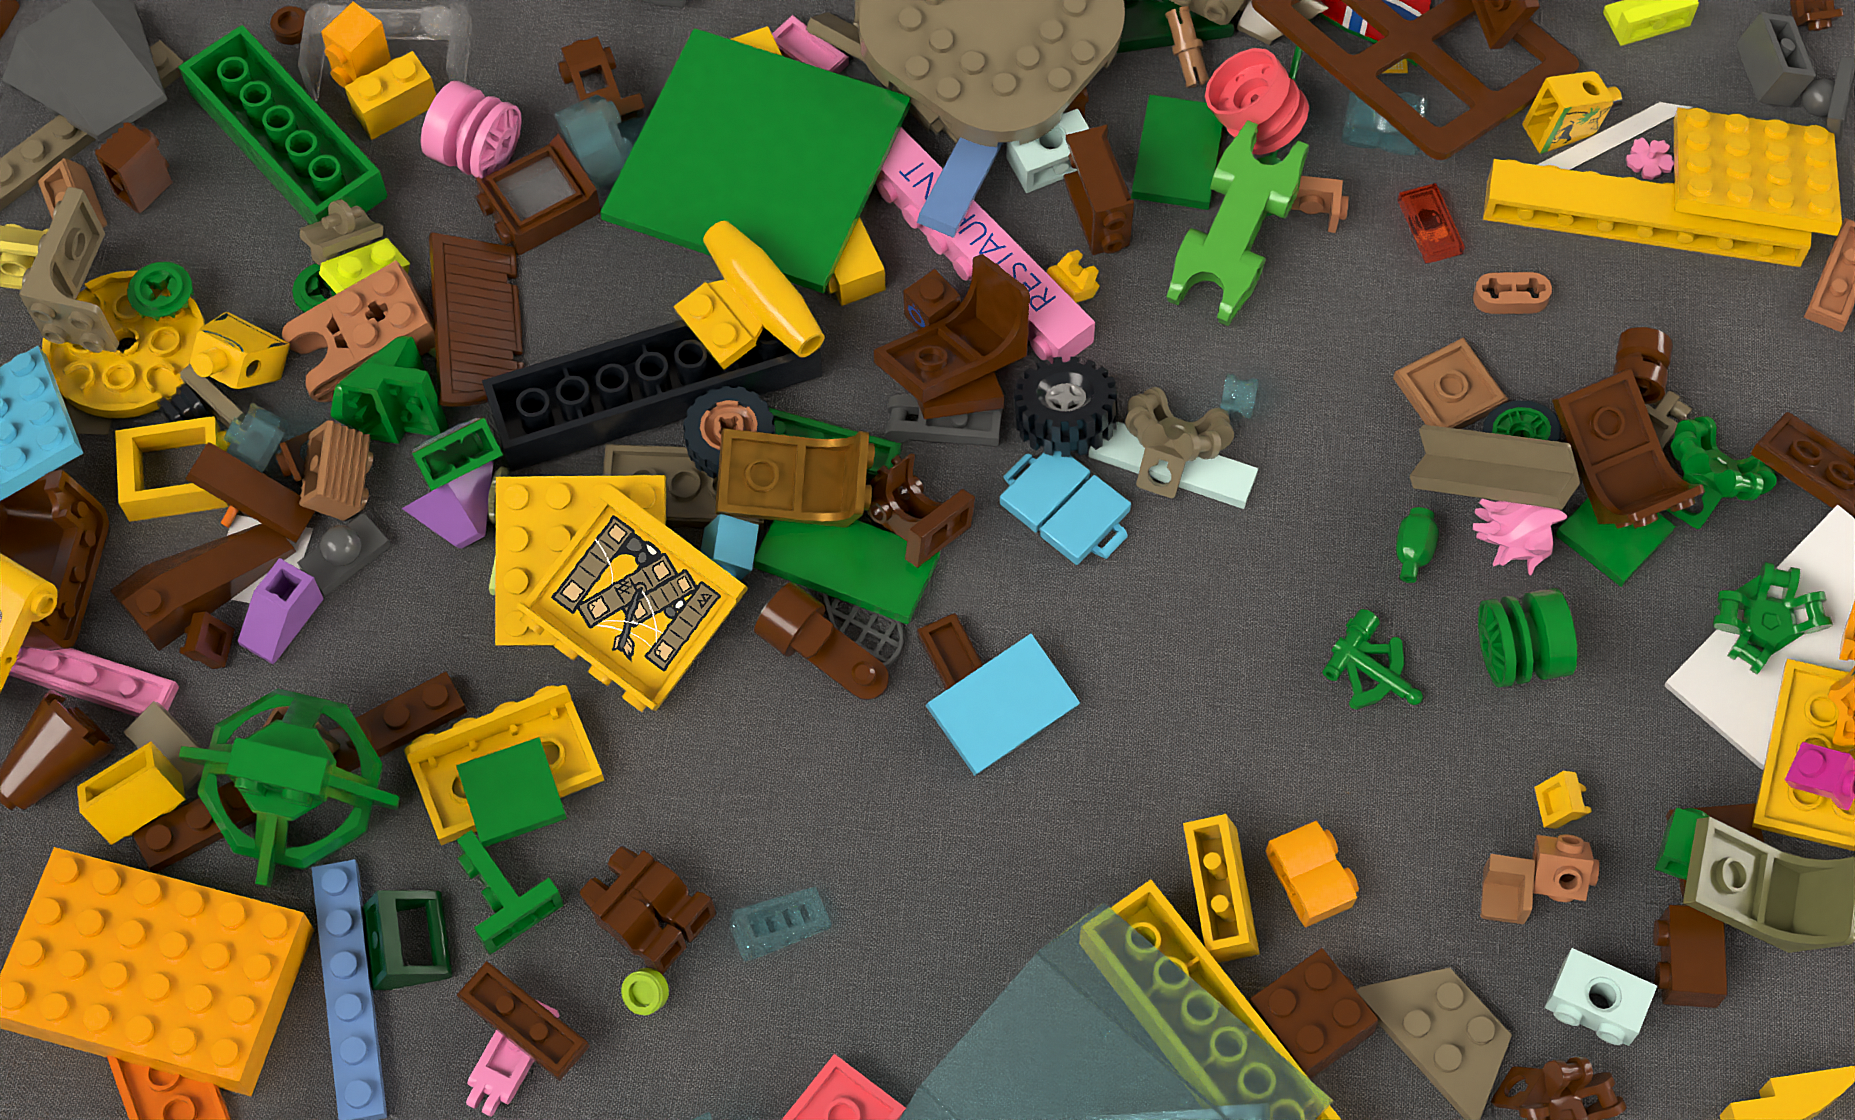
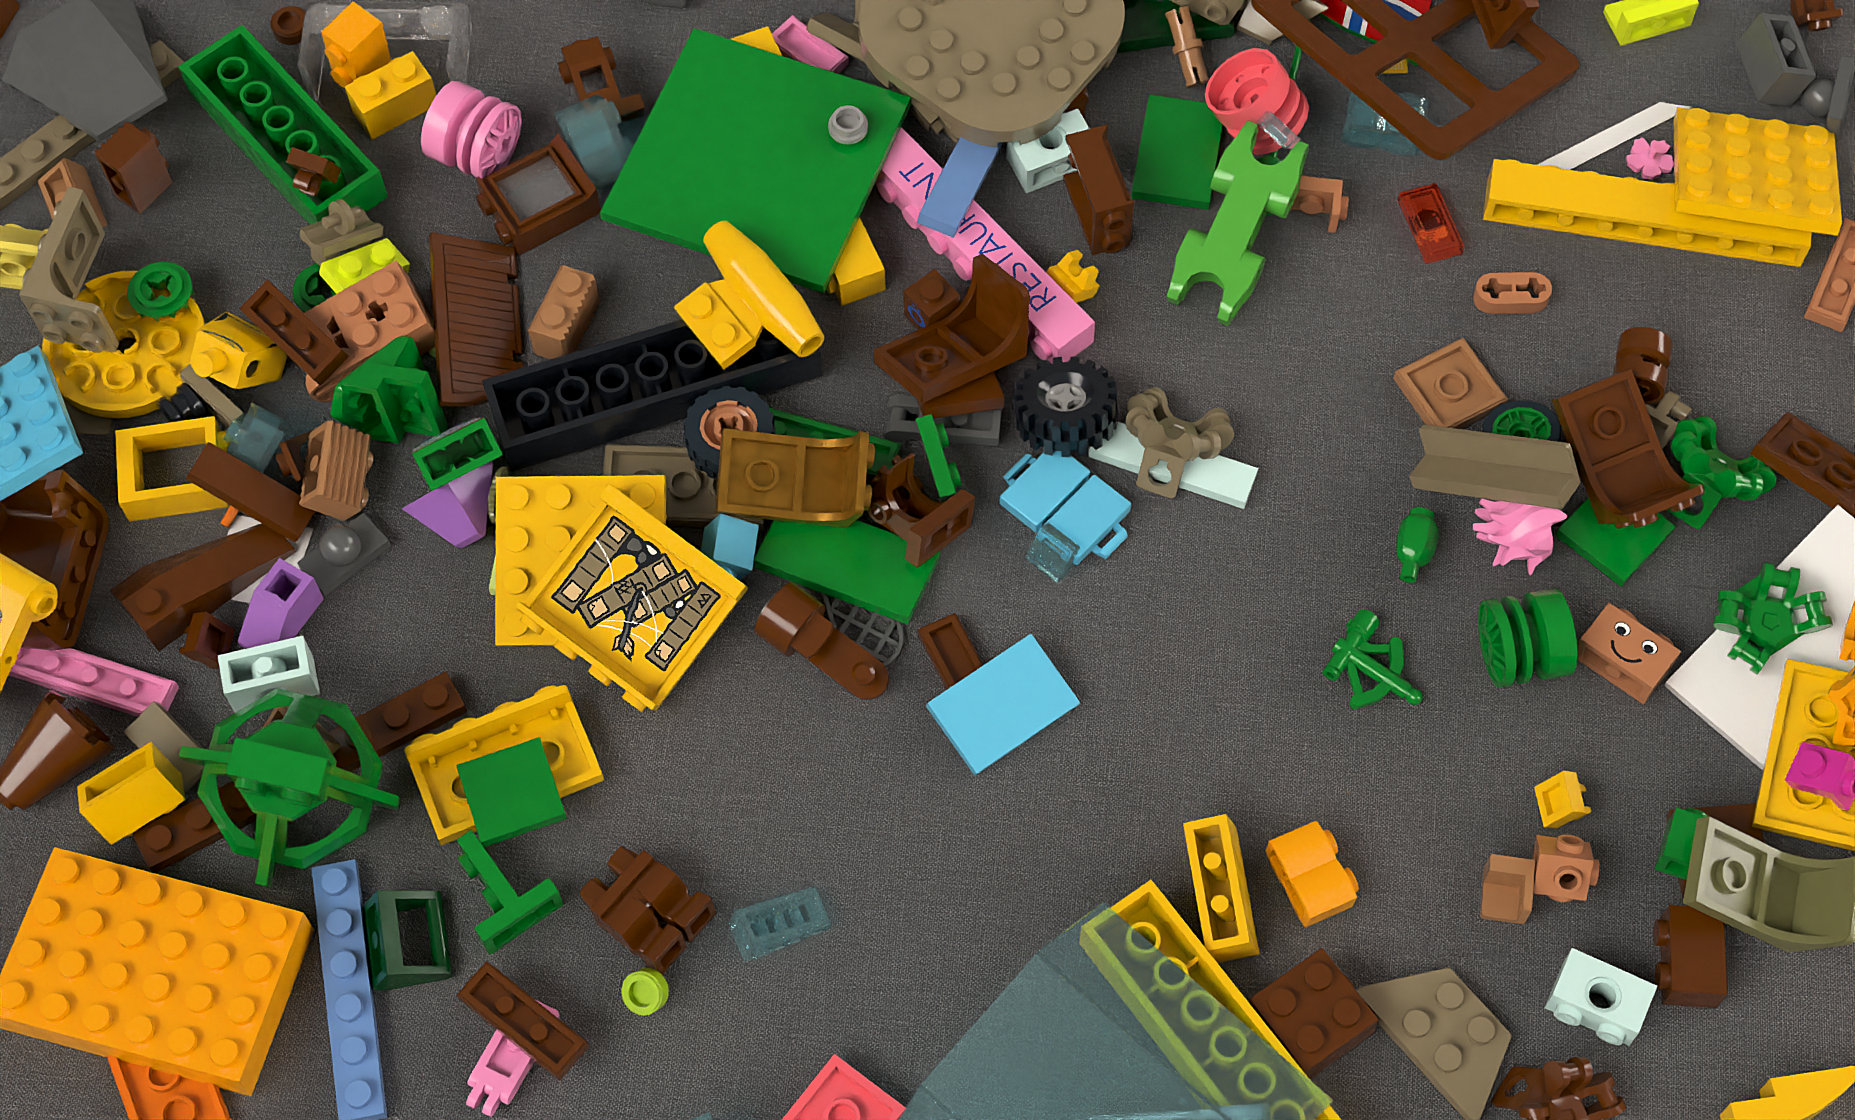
(263, 668): none -> light aqua brick
(294, 332): none -> reddish brown plate
(311, 171): none -> reddish brown tile
(564, 313): none -> medium nougat brick
(848, 125): none -> light grey plate
(934, 439): none -> green plate
(1052, 552): none -> clear light blue tile
(1239, 395): clear light blue wheel -> none
(1278, 130): none -> clear light blue tile
(1569, 109): yellow torso -> none
(1627, 652): none -> nougat brick

